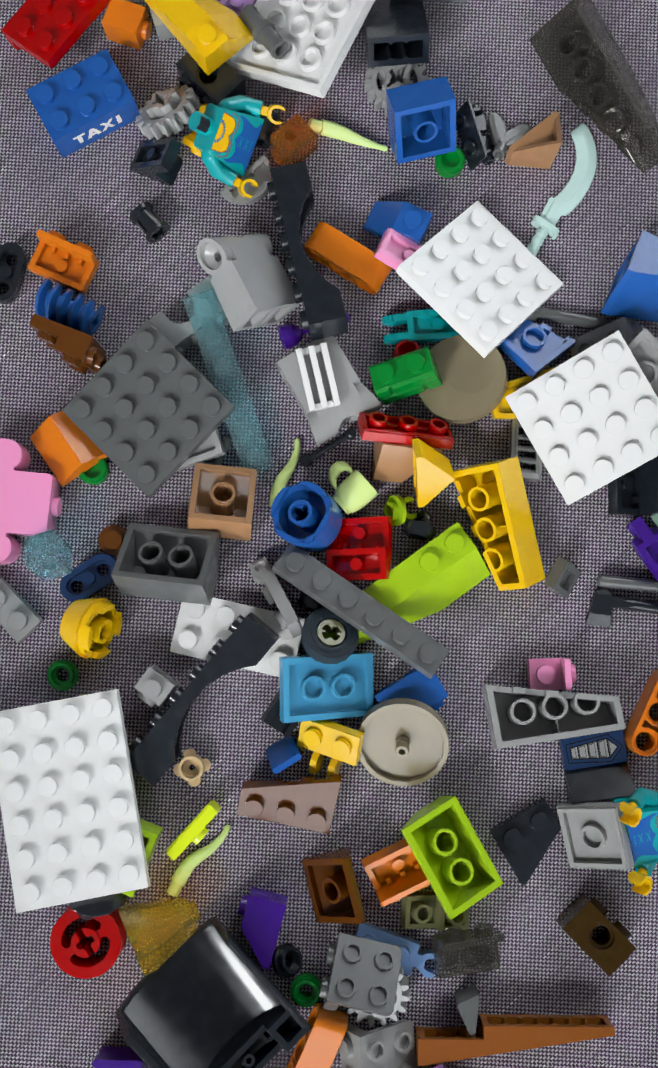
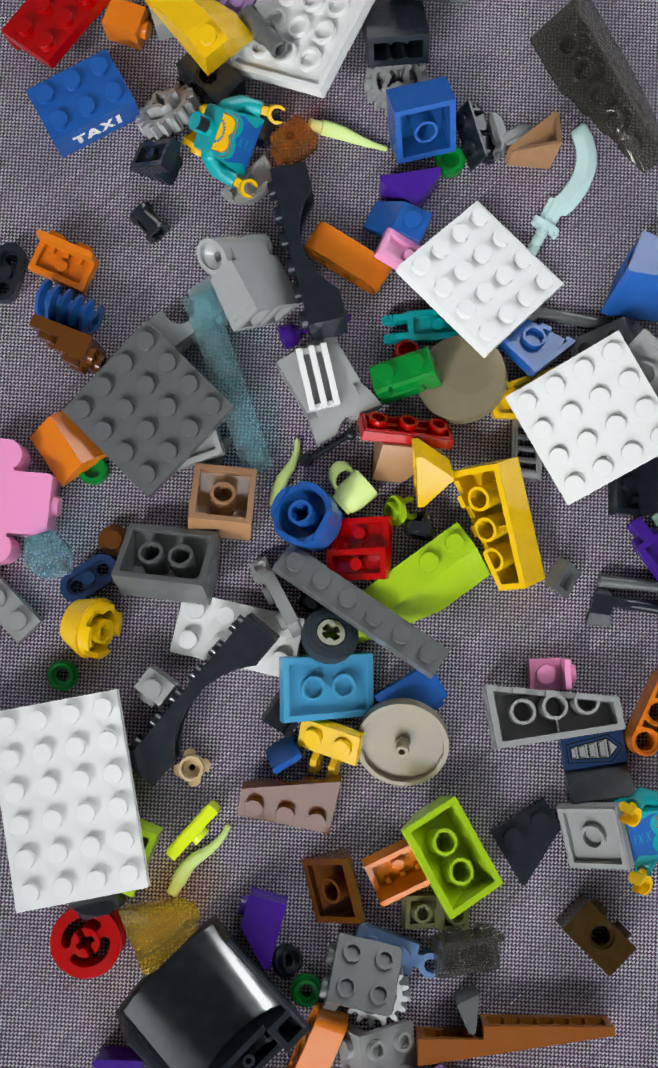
(410, 186): none -> dark purple slope

